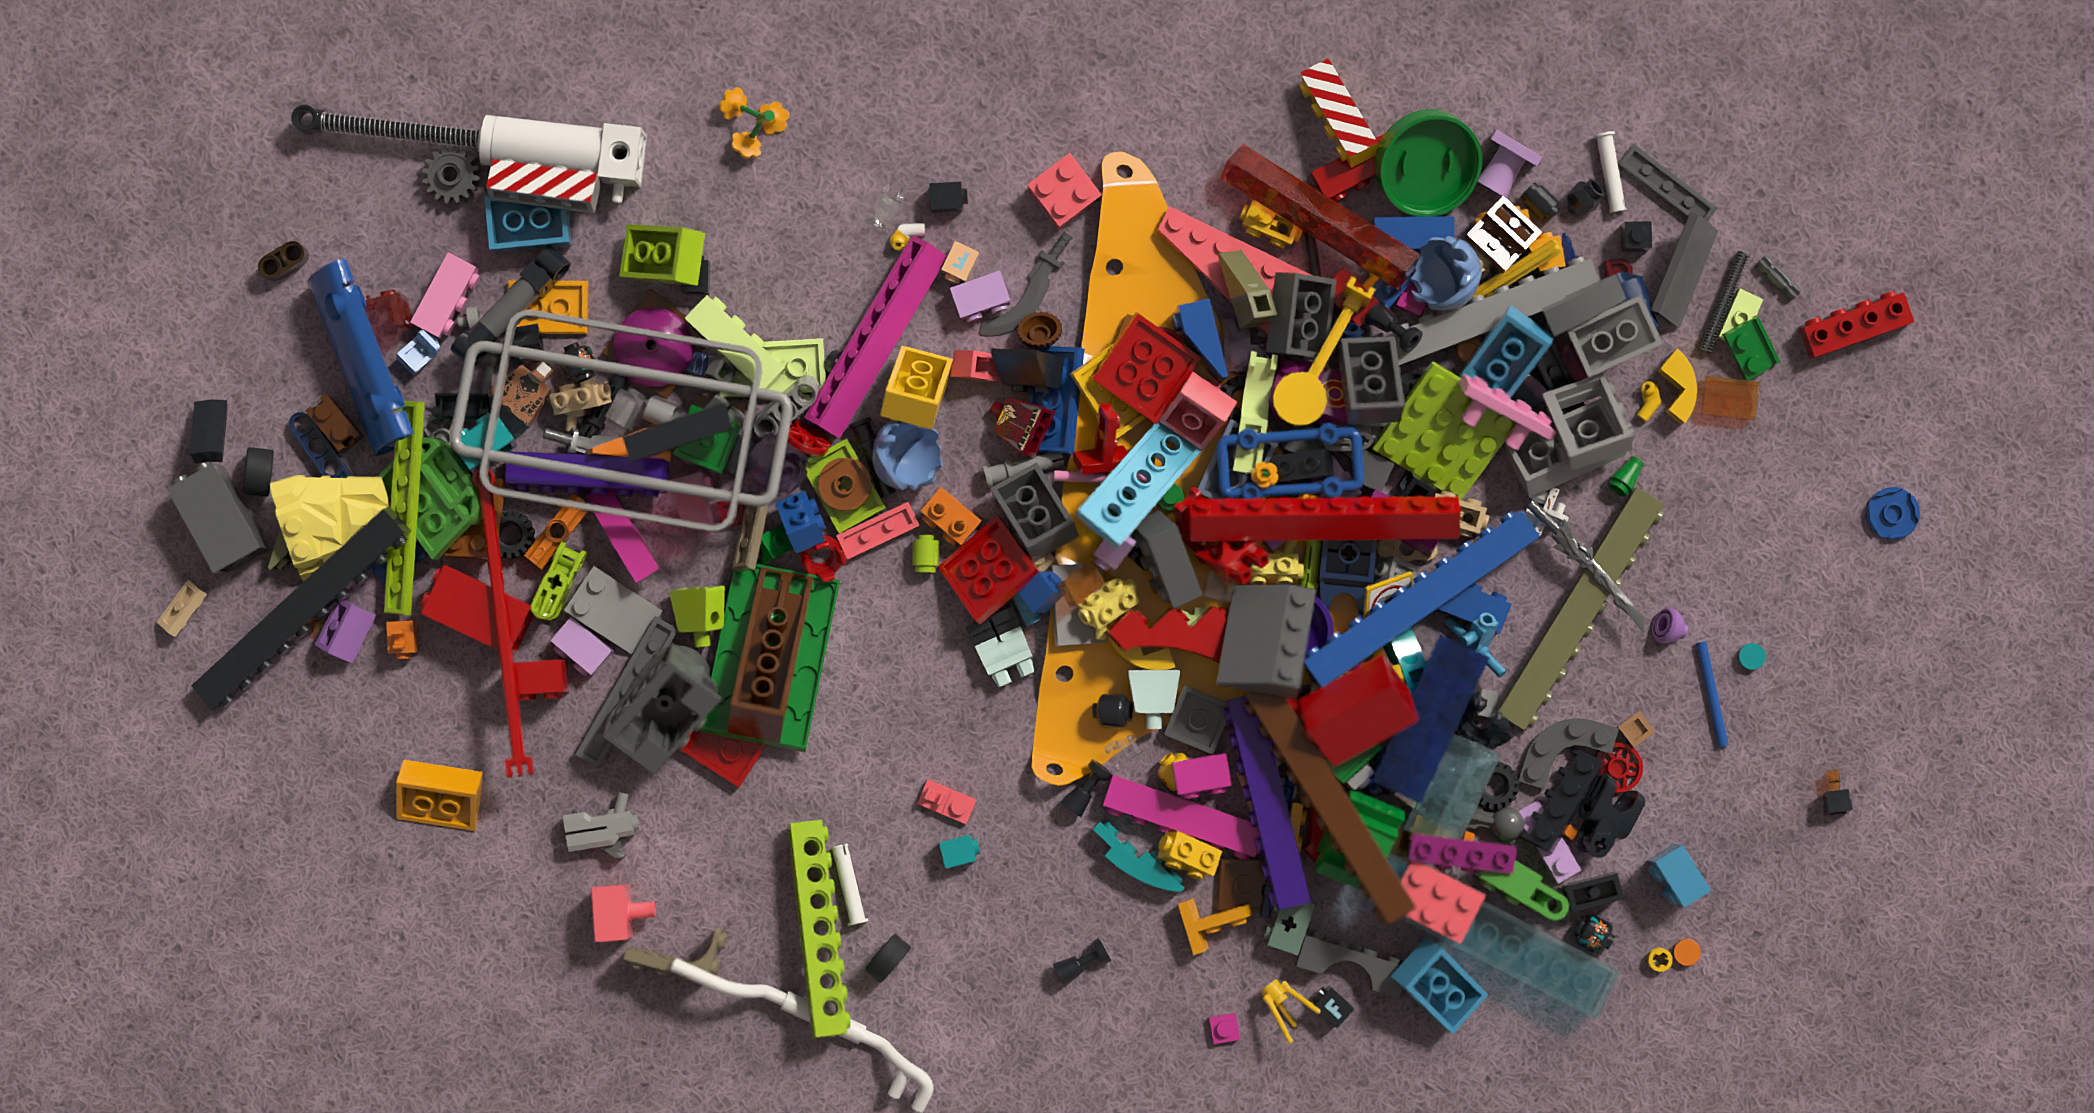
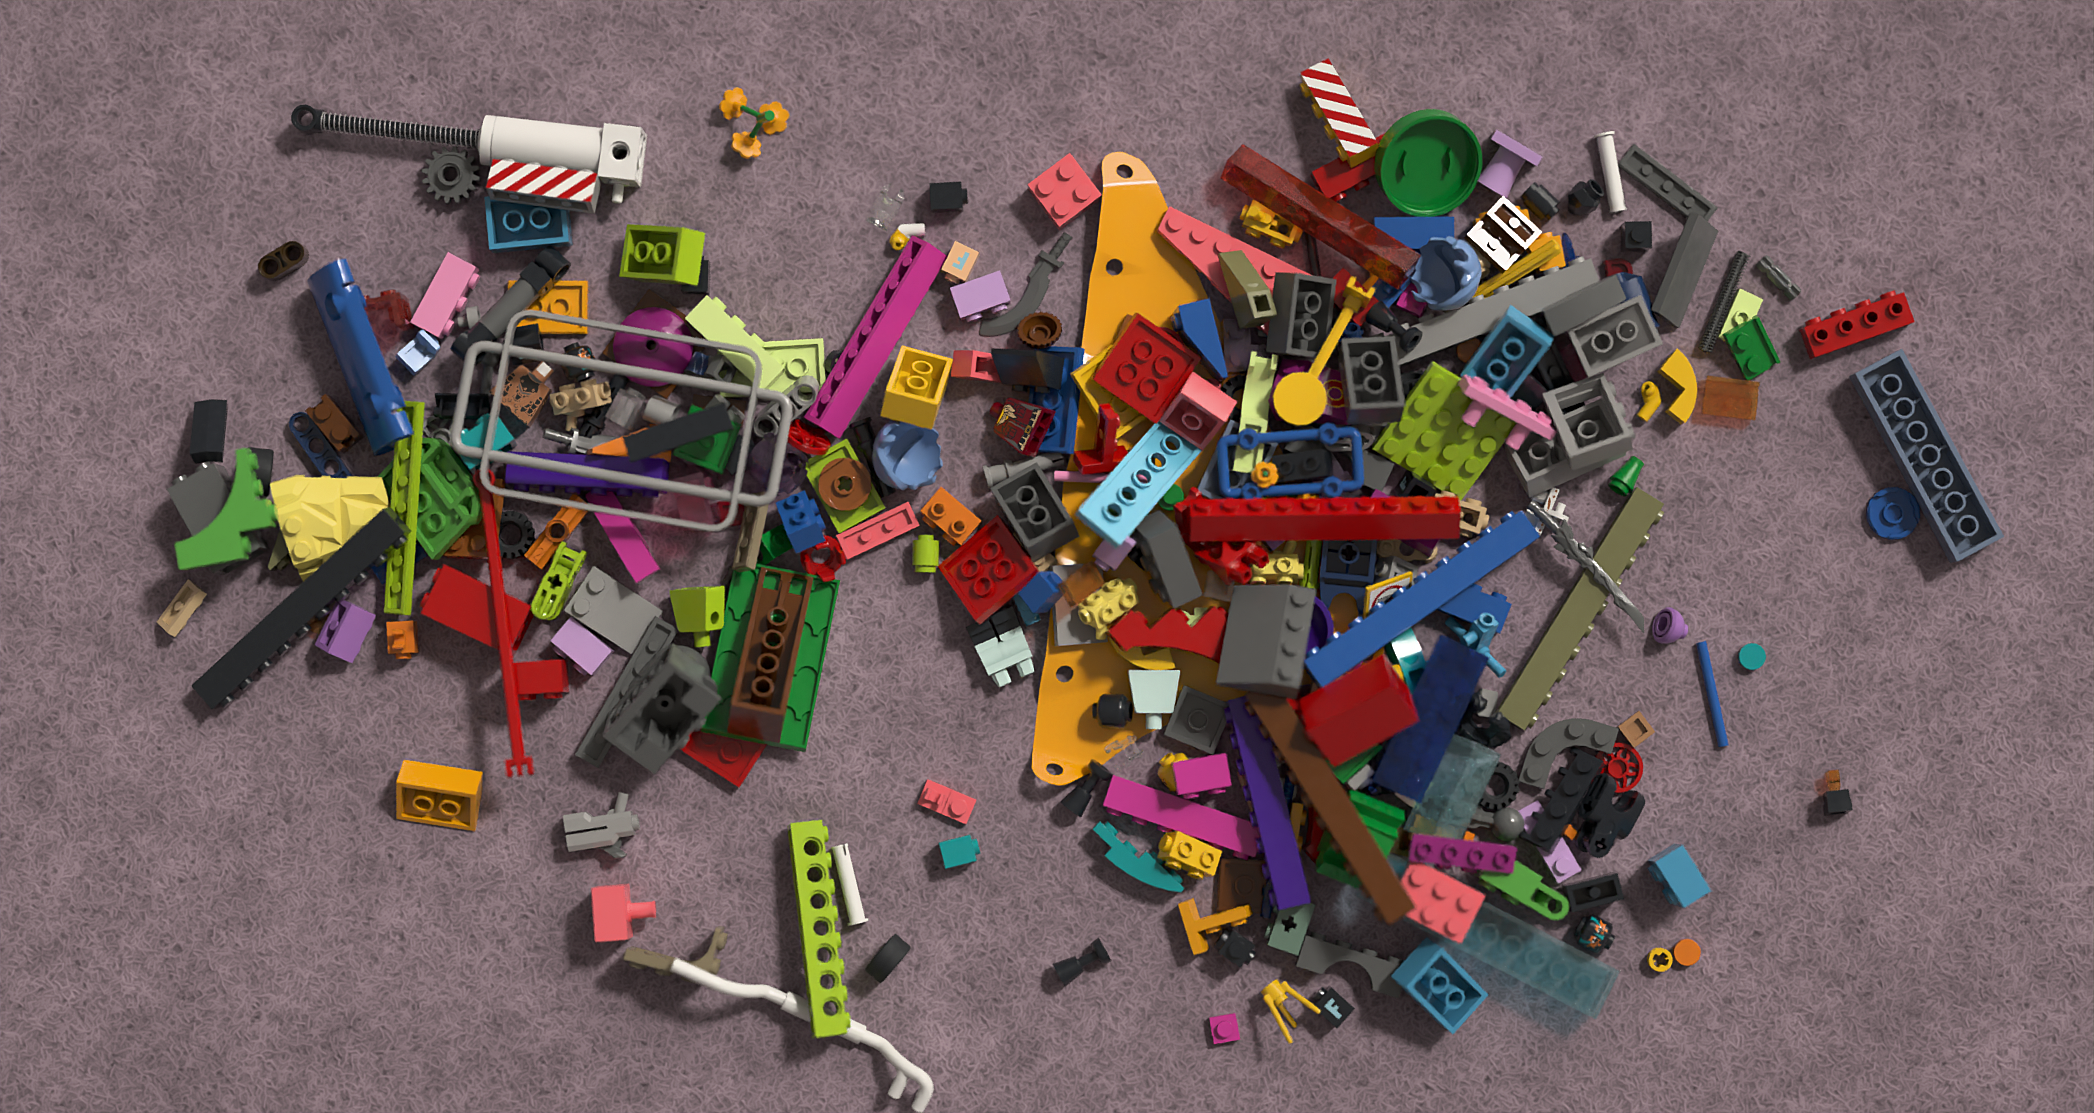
(244, 512): none -> bright green arch
(1235, 947): none -> black brick
(1926, 456): none -> sand blue brick

